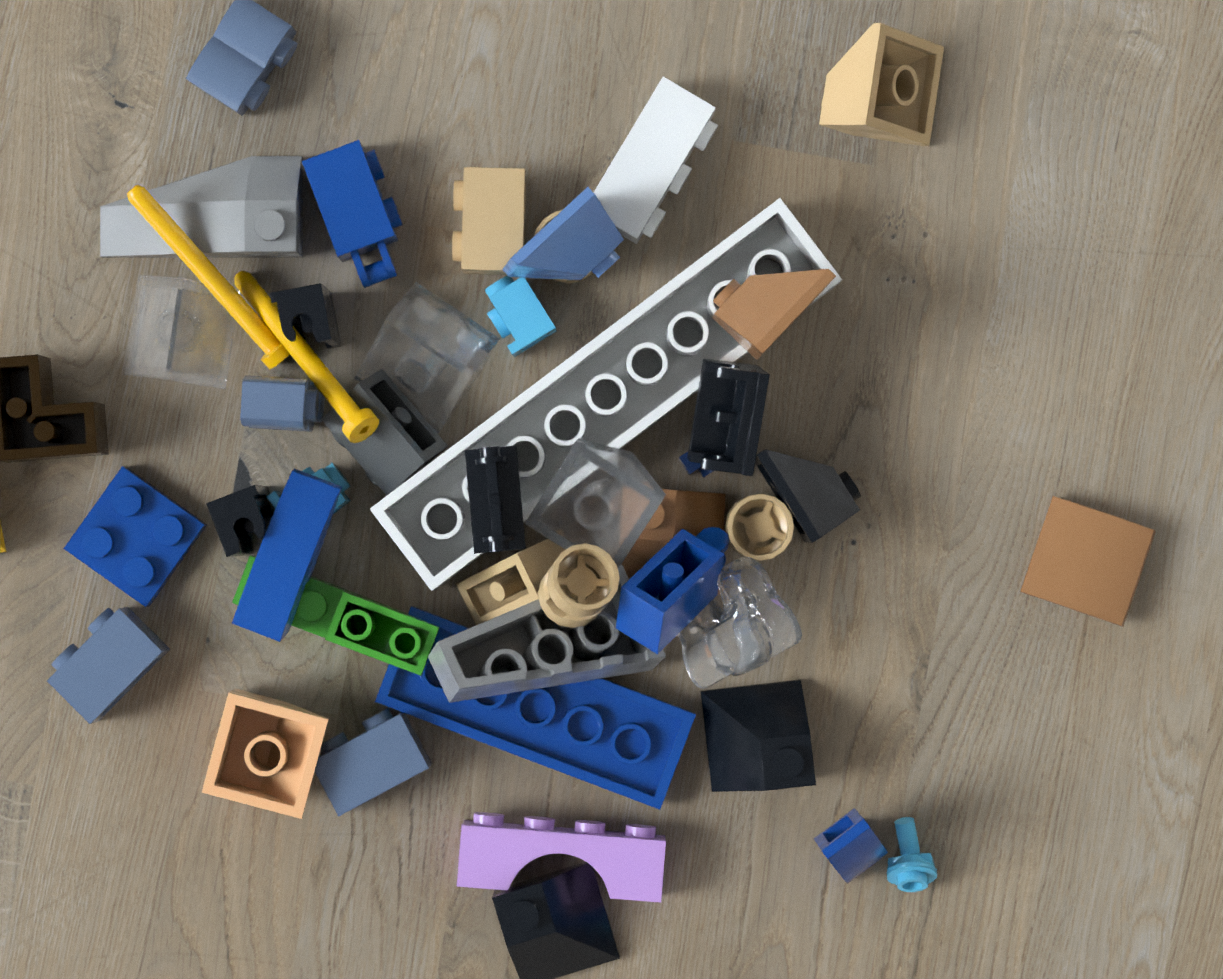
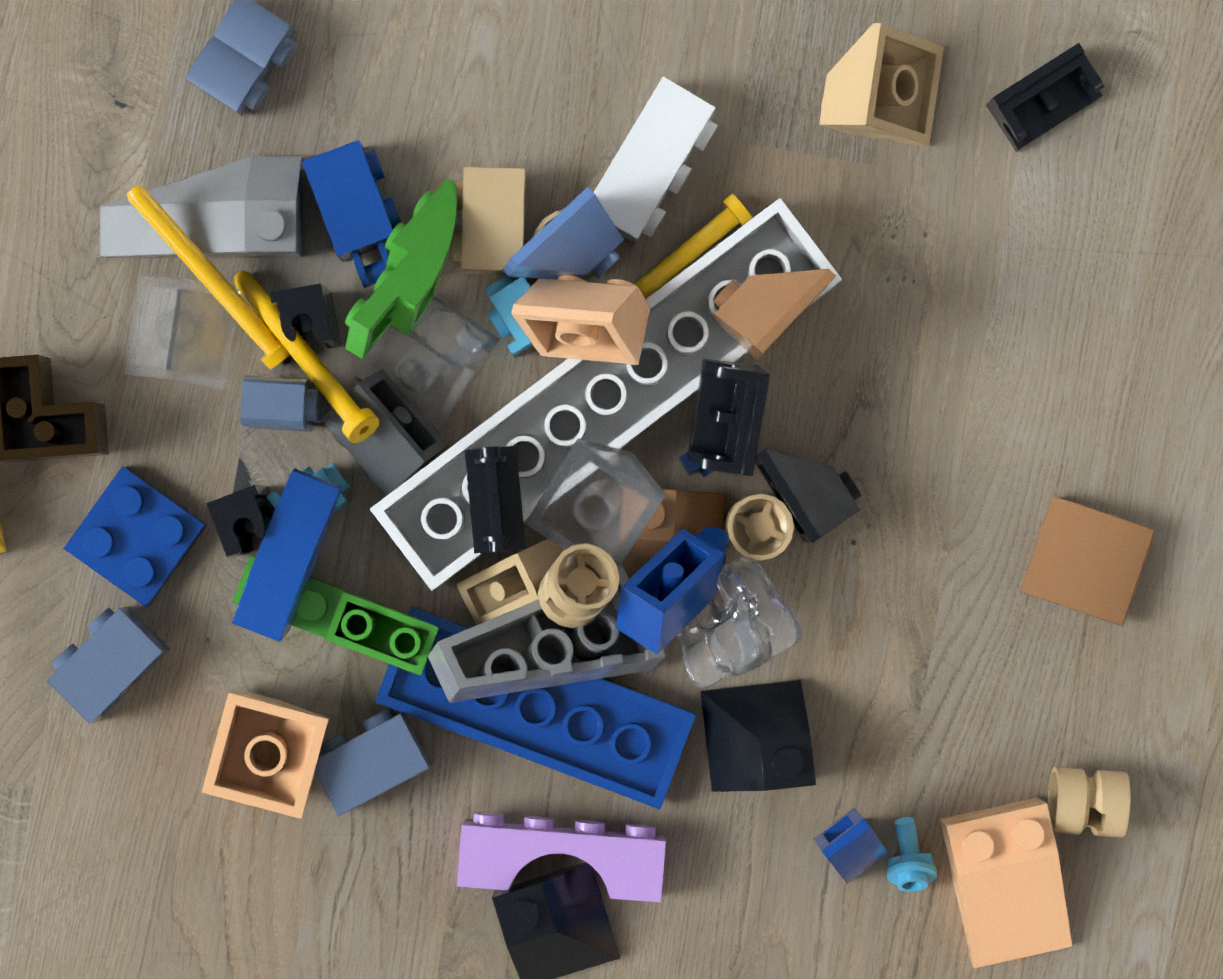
(411, 272): none -> bright green slope
(584, 319): none -> light nougat slope
(696, 245): none -> yellow bar
(1007, 881): none -> light nougat slope
(1046, 97): none -> black hinge
(1089, 802): none -> tan wheel

